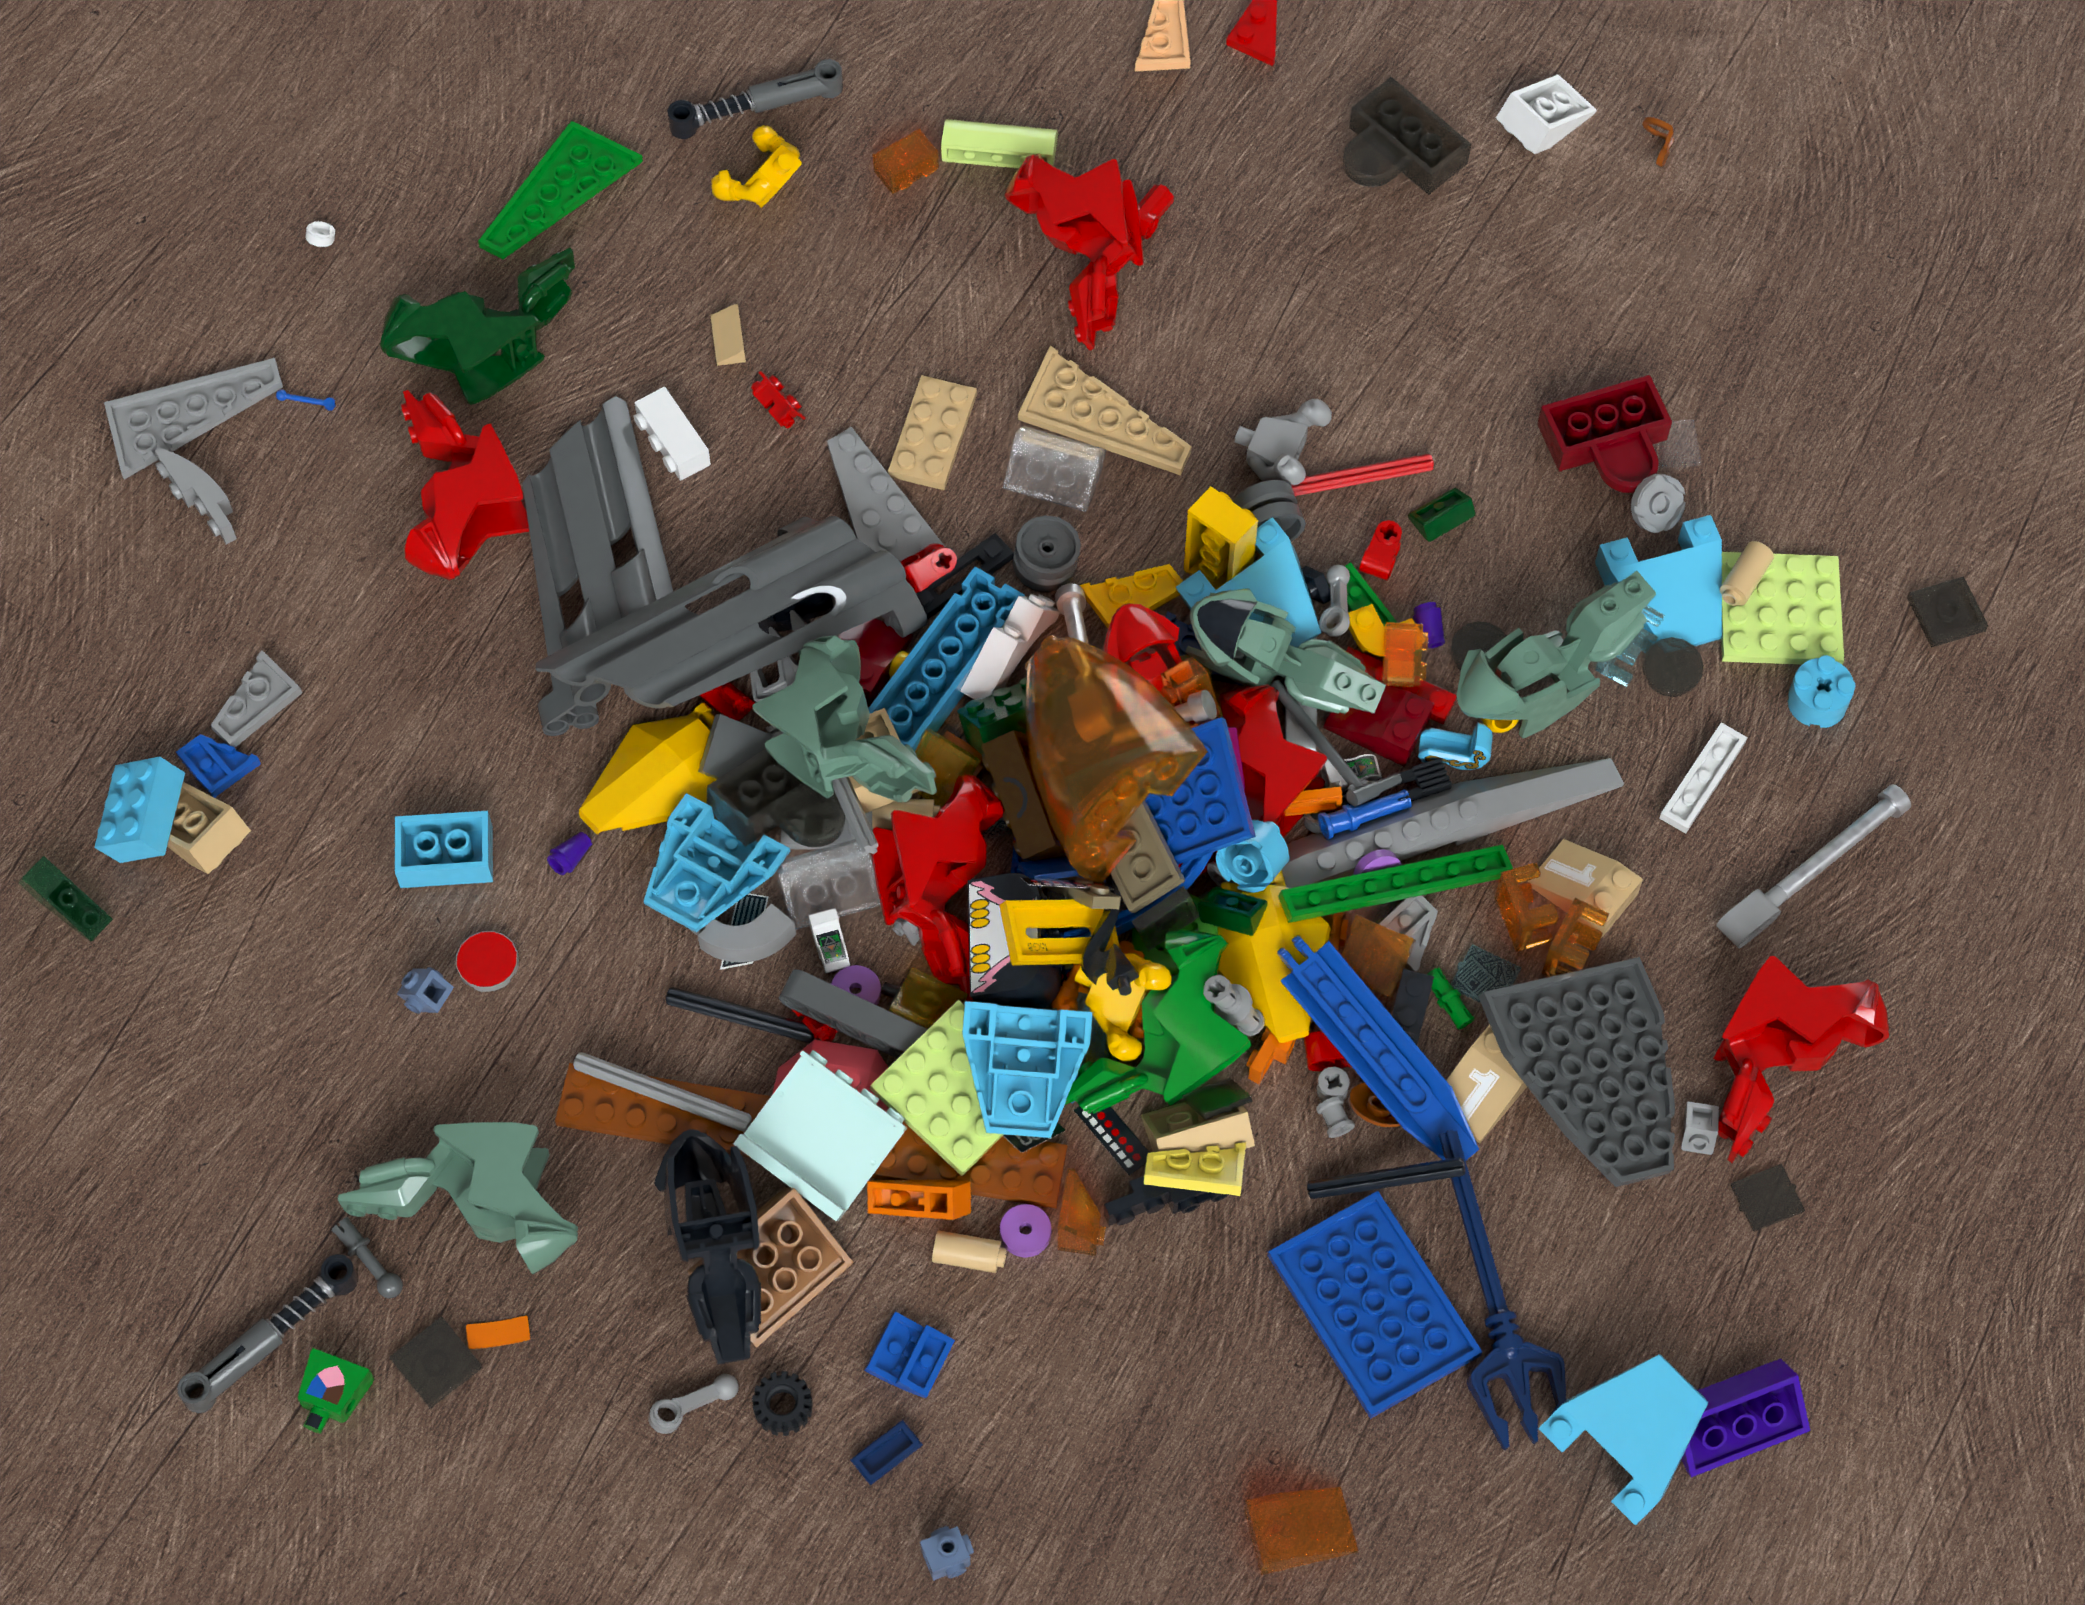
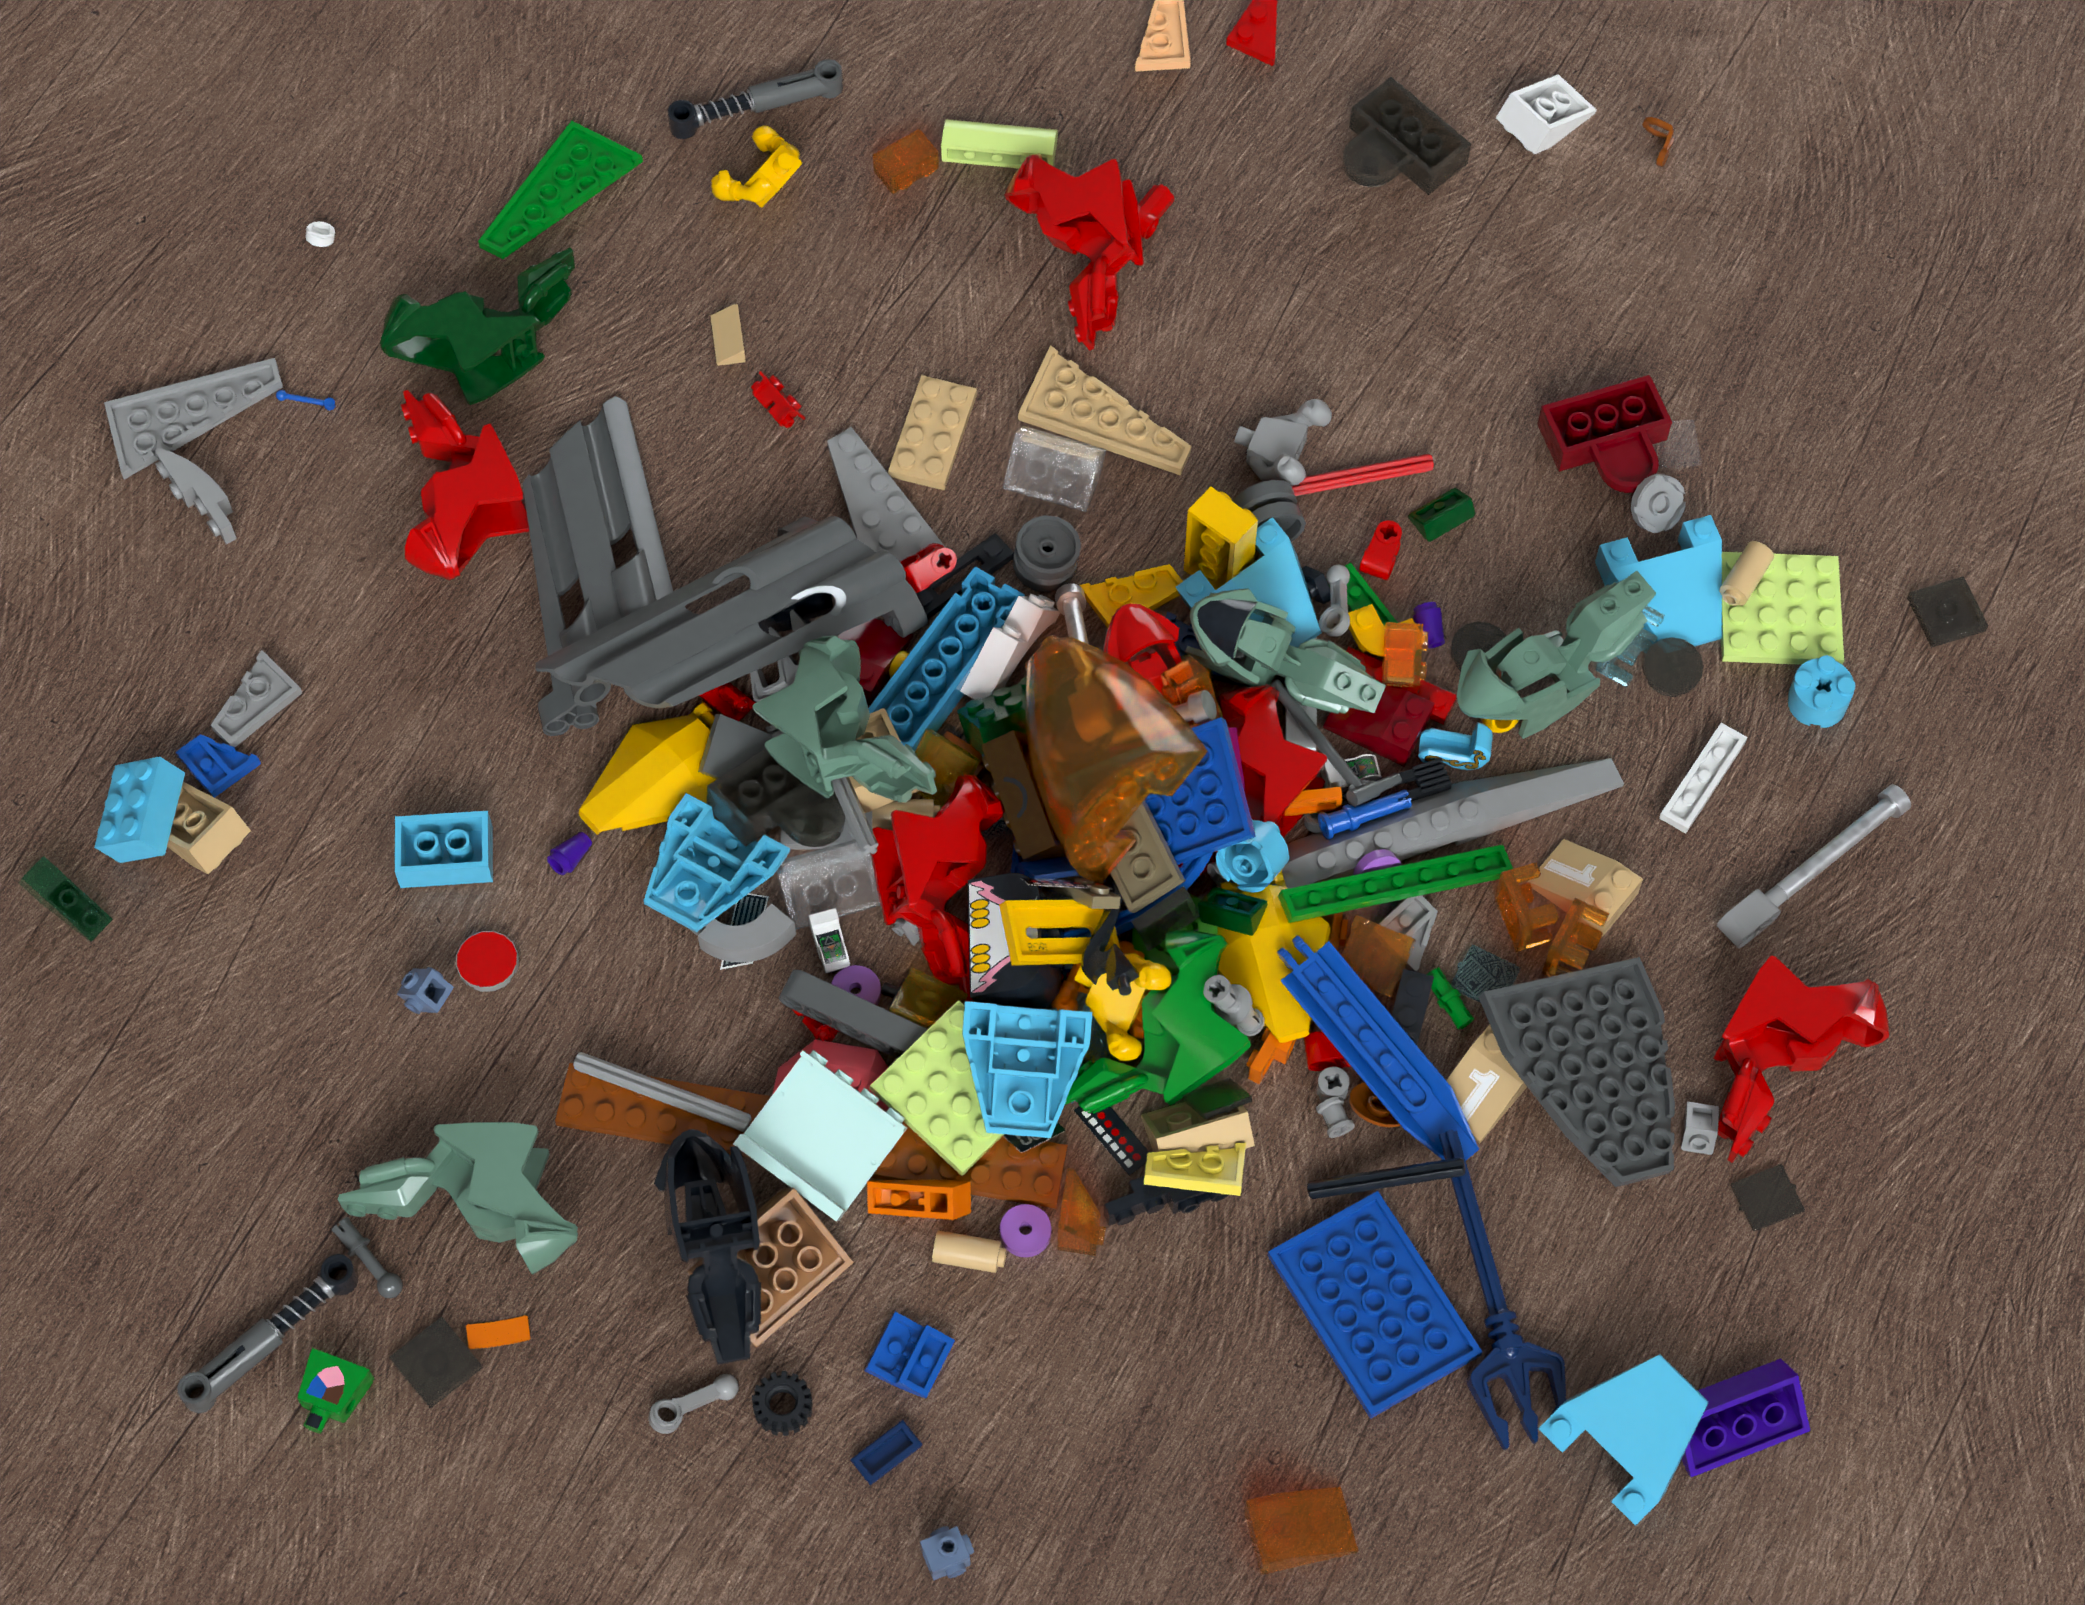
(671, 434): white brick -> none
(739, 1014): black axle -> none

